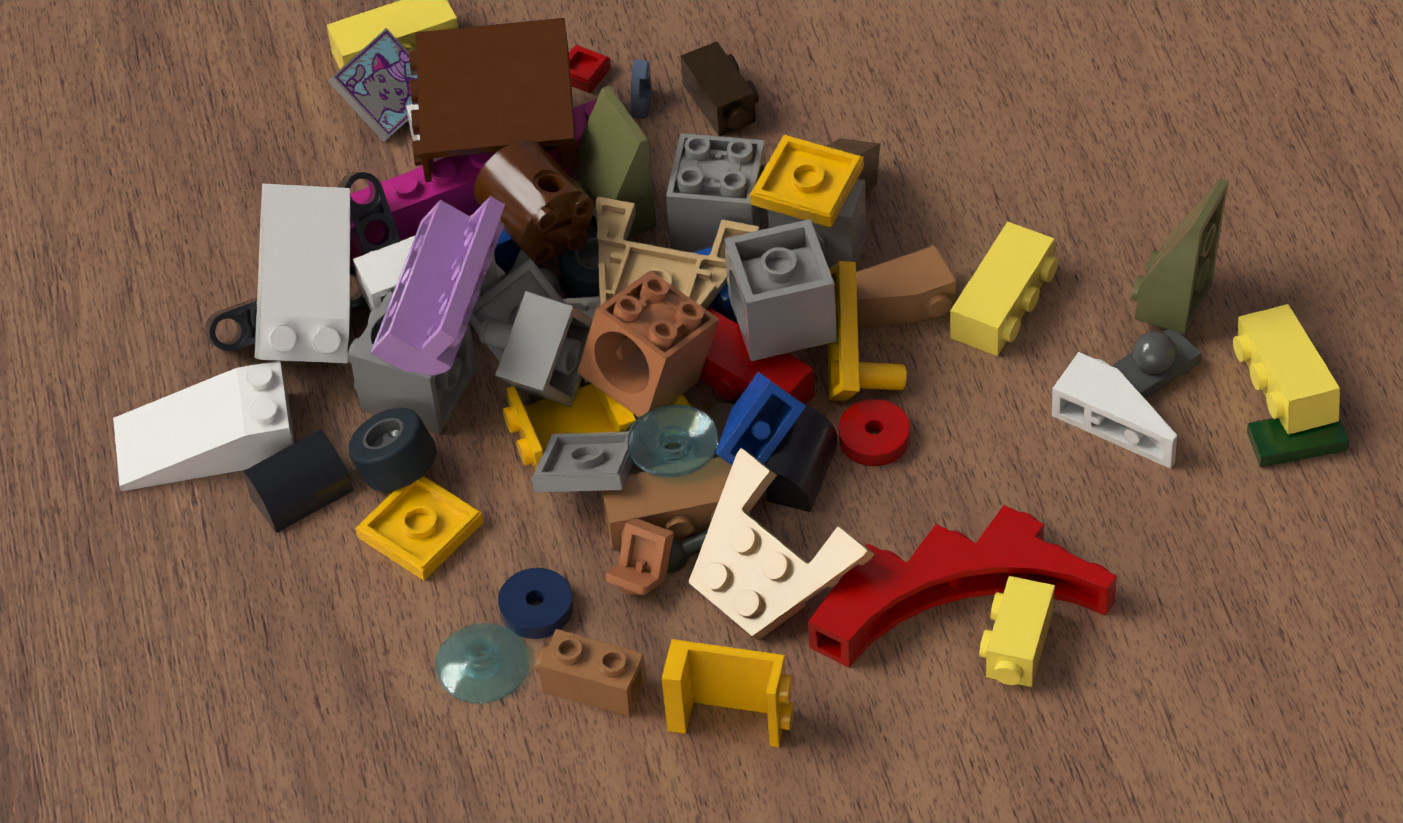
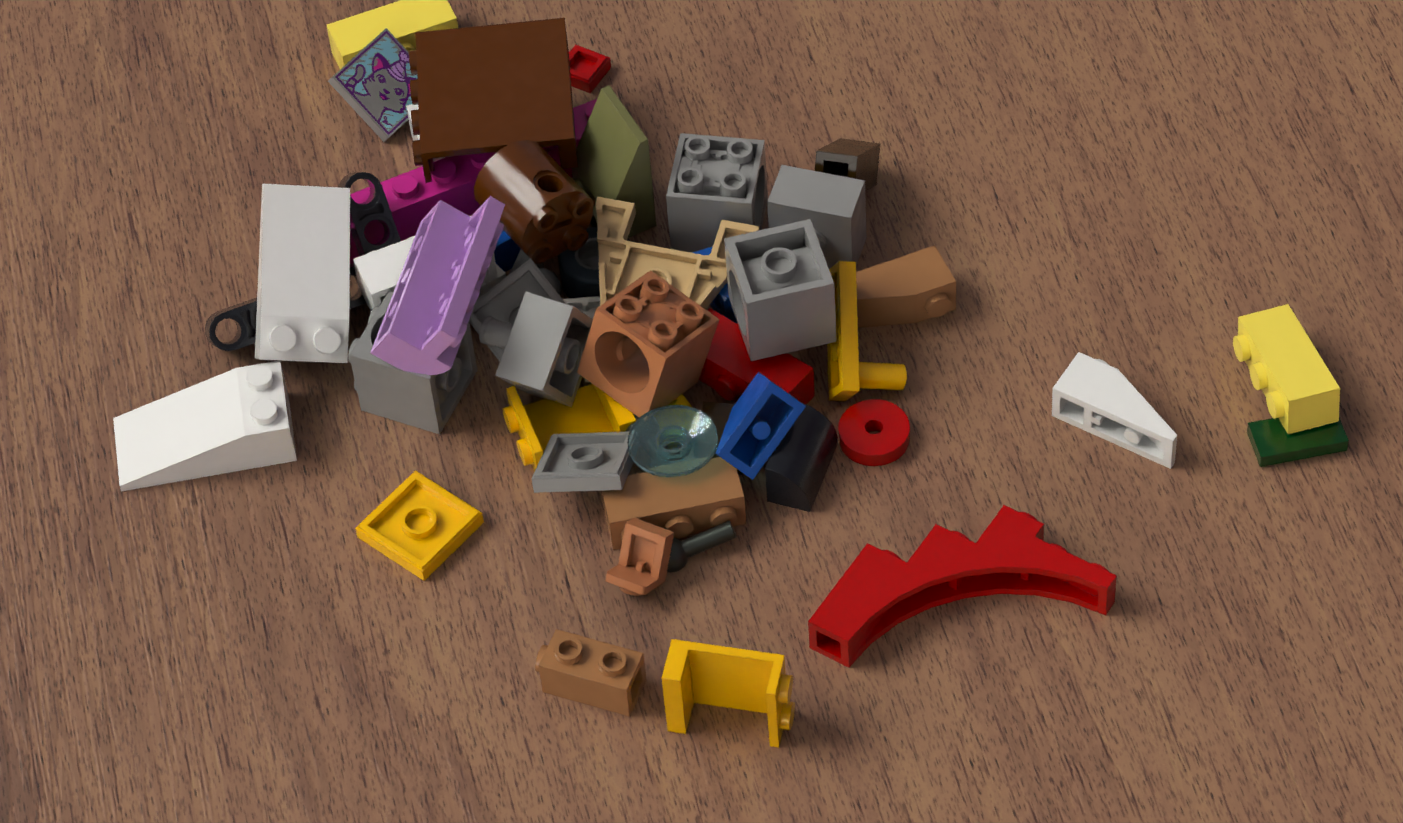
(298, 481): black brick -> none
(392, 449): black wheel -> none
(486, 676): clear light blue dish -> none
(540, 619): dark blue piece -> none
(640, 88): sand blue tile -> none
(719, 88): dark brown brick -> none
(753, 571): wing -> none
(807, 180): yellow tile -> none
(1003, 289): light yellow brick -> none
(1019, 631): light yellow brick -> none
(1158, 360): dark grey tile -> none
(1183, 267): olive slope -> none

